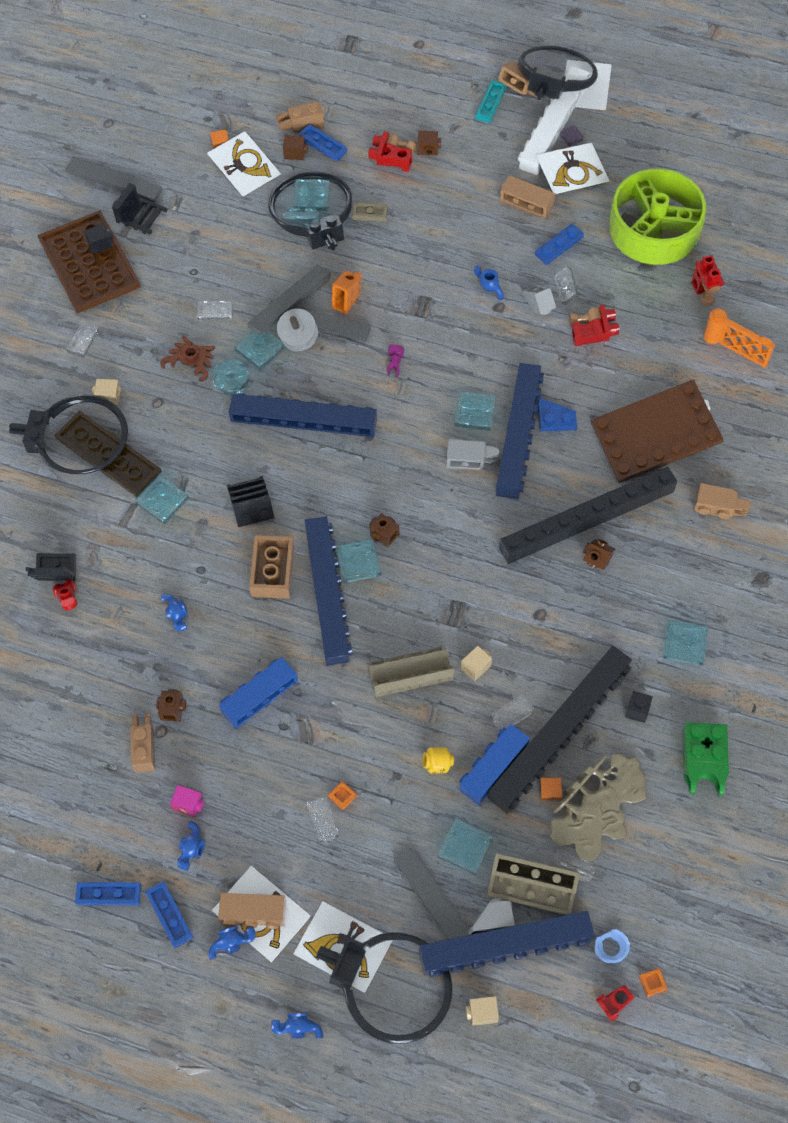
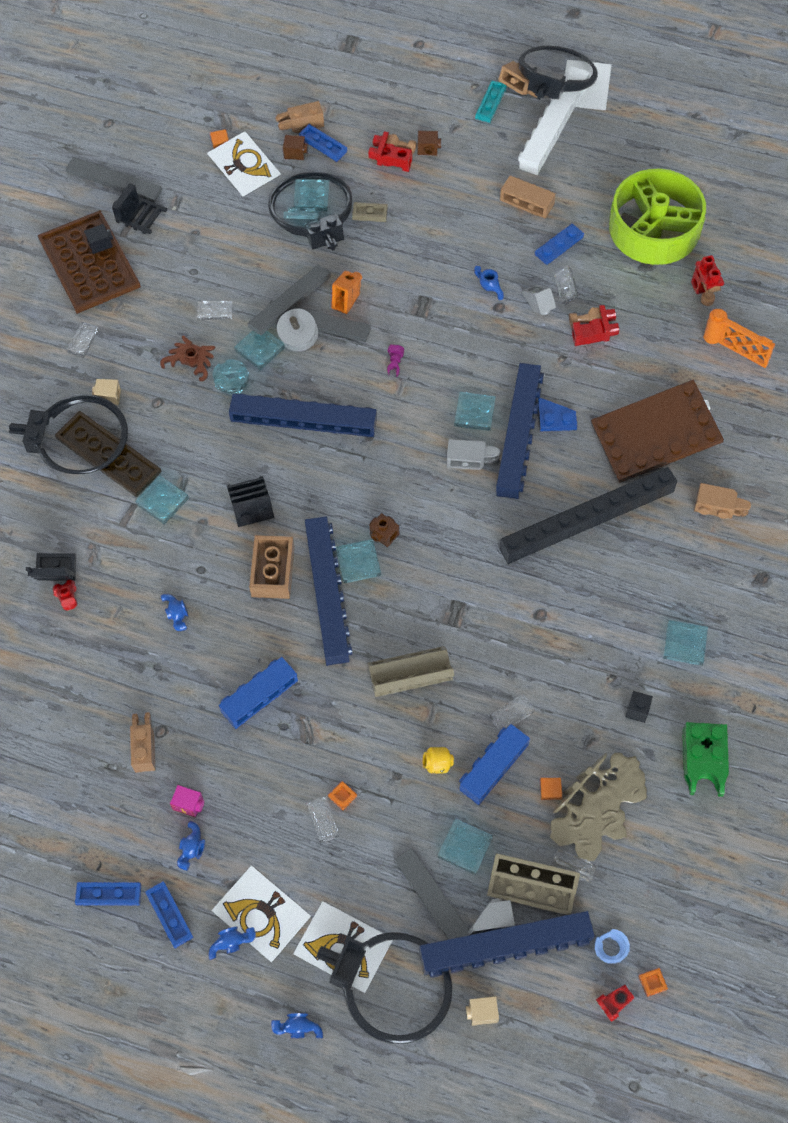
(171, 705): reddish brown brick -> none
(252, 910): medium nougat brick -> none
(476, 663): tan brick -> none
(559, 729): black brick -> none
(571, 135): clear purple tile -> none
(572, 168): white sticker -> none
(598, 553): reddish brown brick -> none

